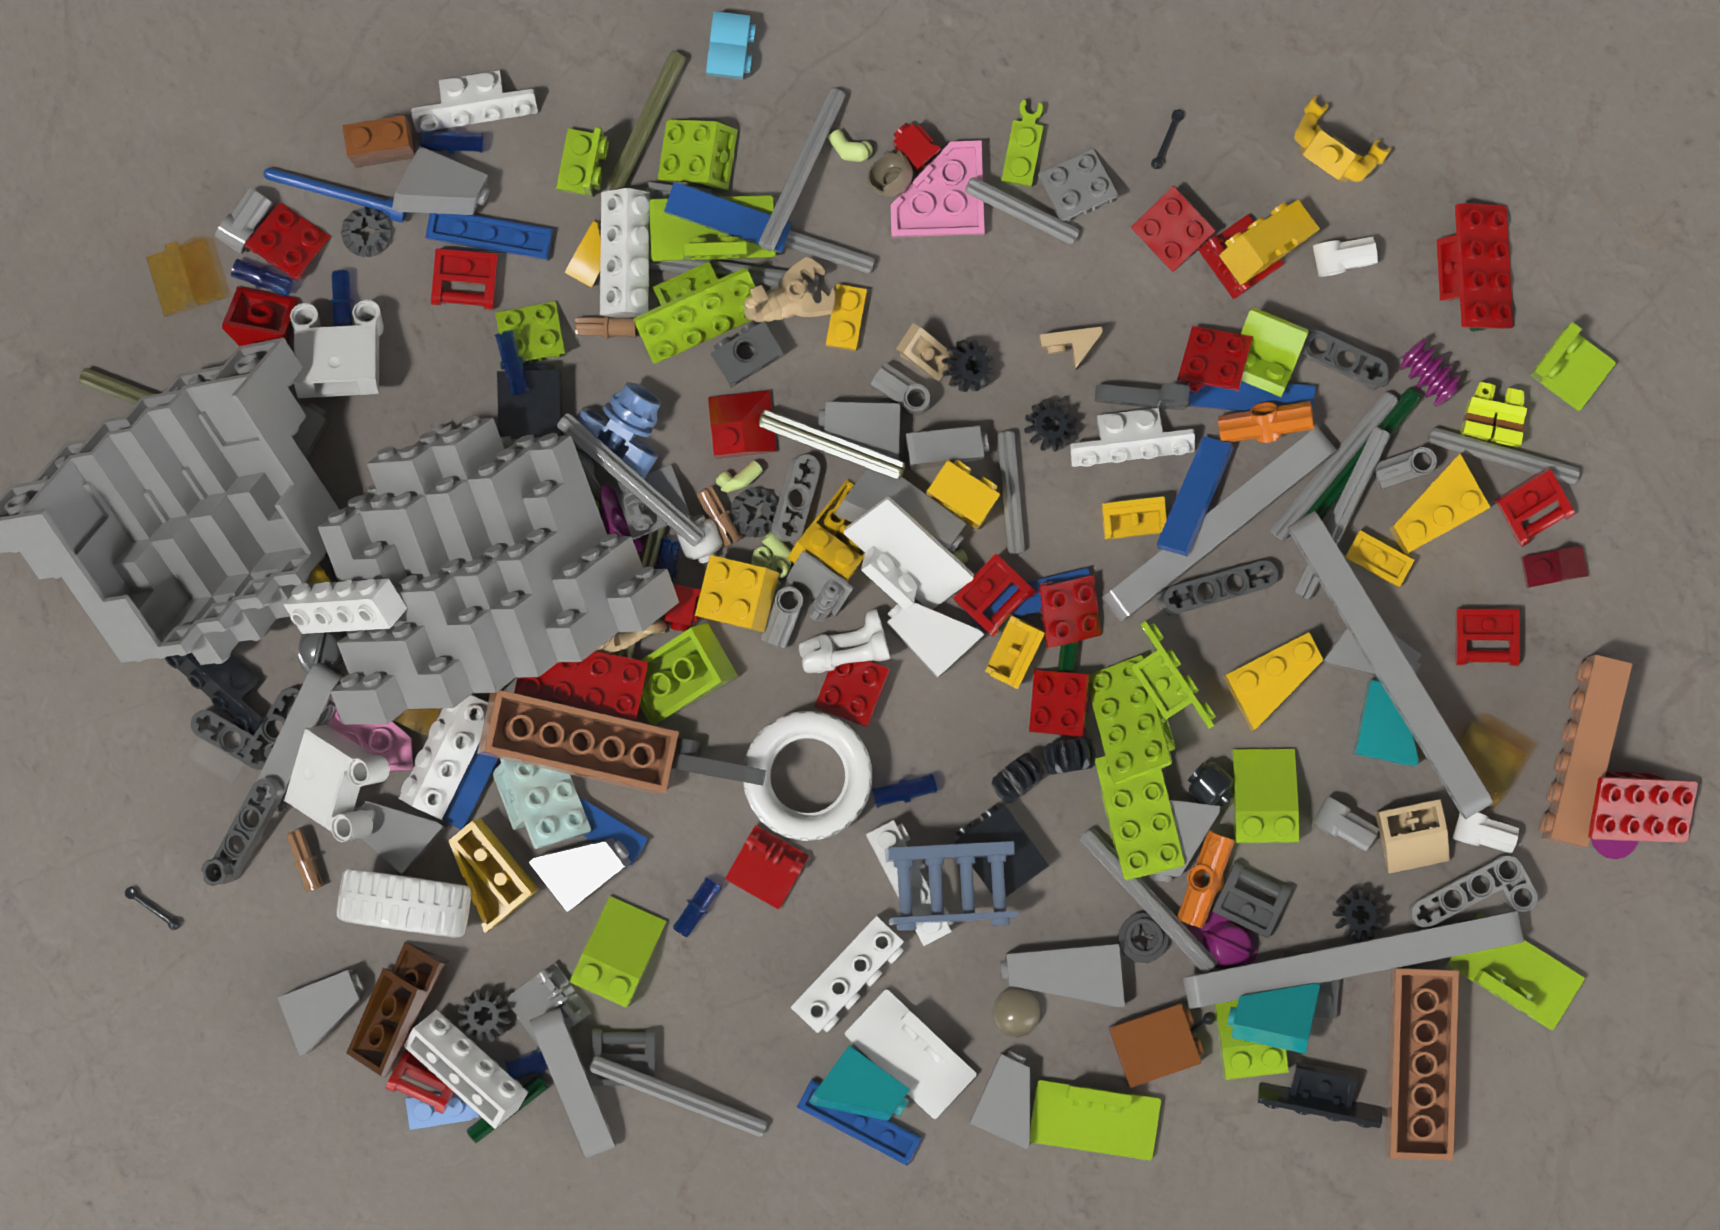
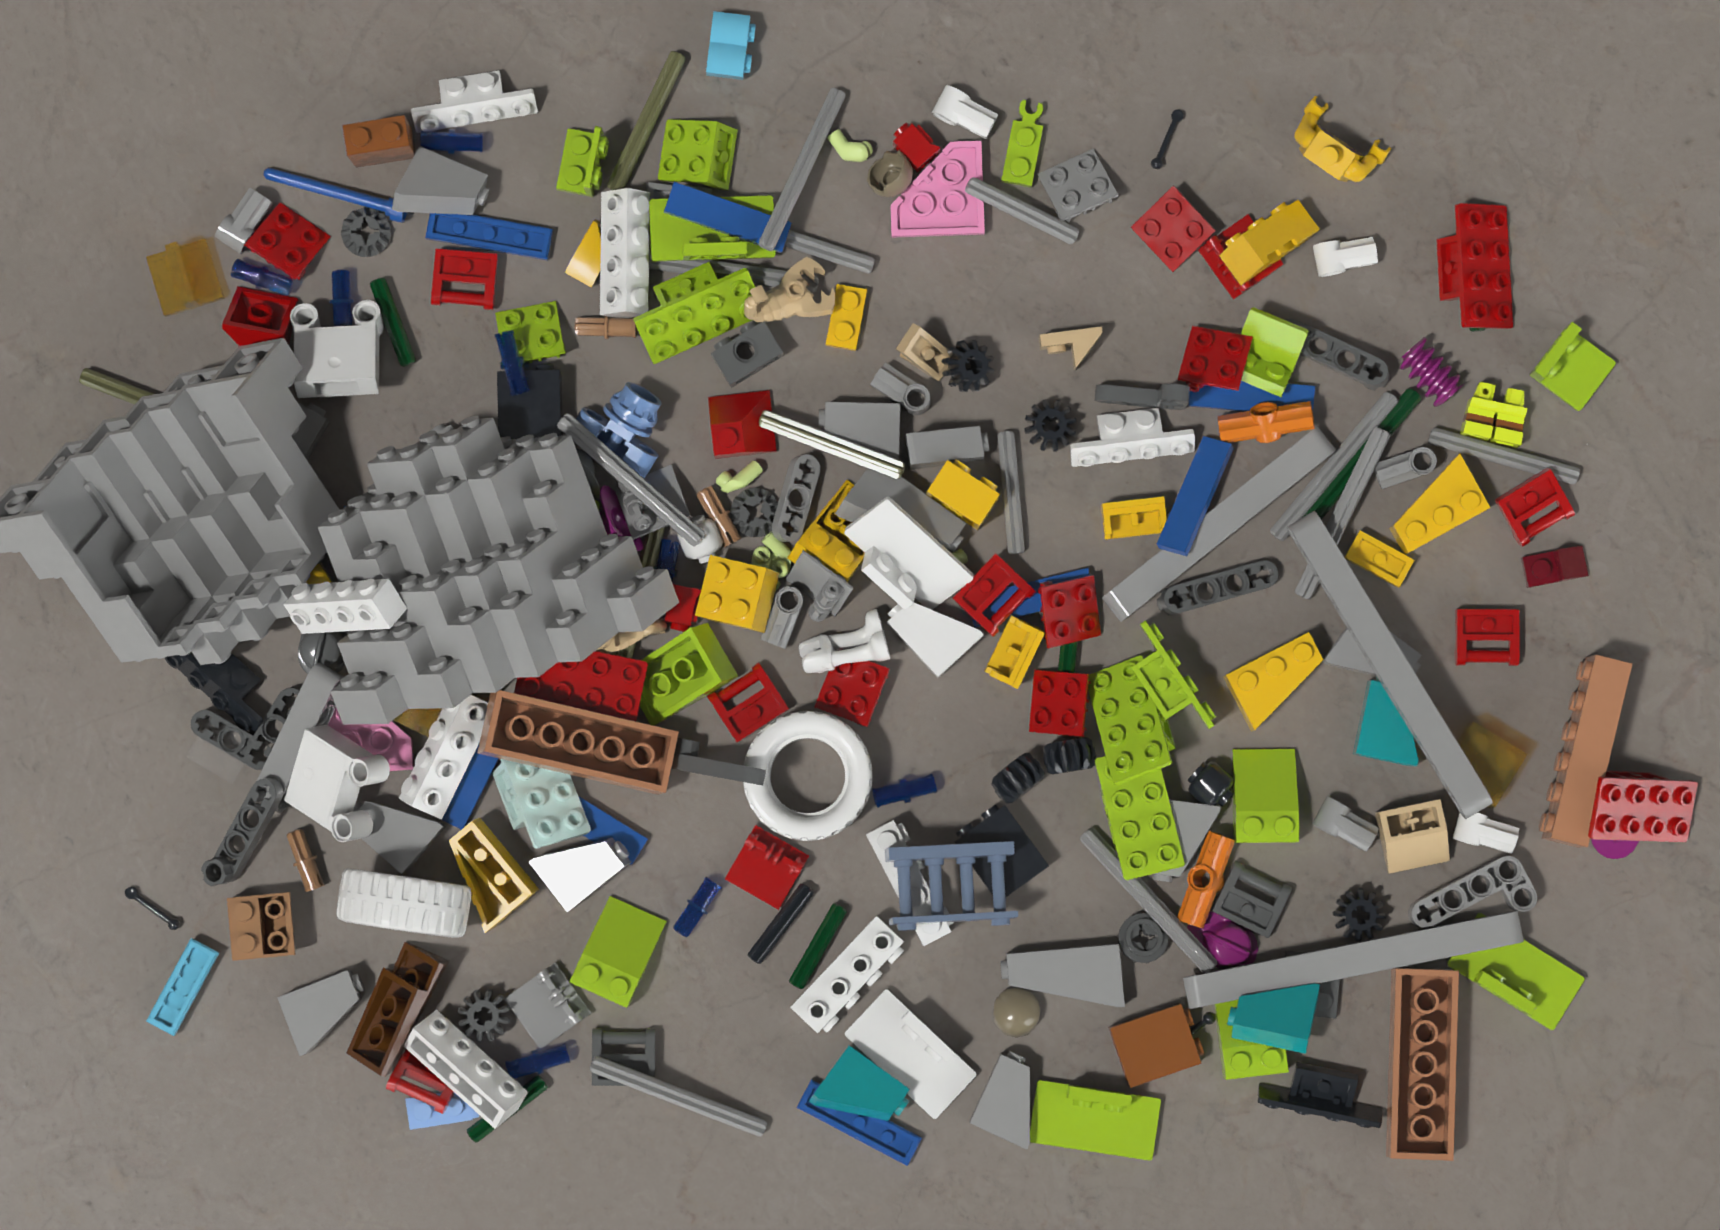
(182, 986): none -> medium azure plate
(261, 926): none -> medium nougat slope
(392, 322): none -> dark green axle
(572, 1083): light grey beam -> none
(752, 712): none -> red plate
(780, 923): none -> black axle
(817, 946): none -> dark green axle
(957, 109): none -> white piece

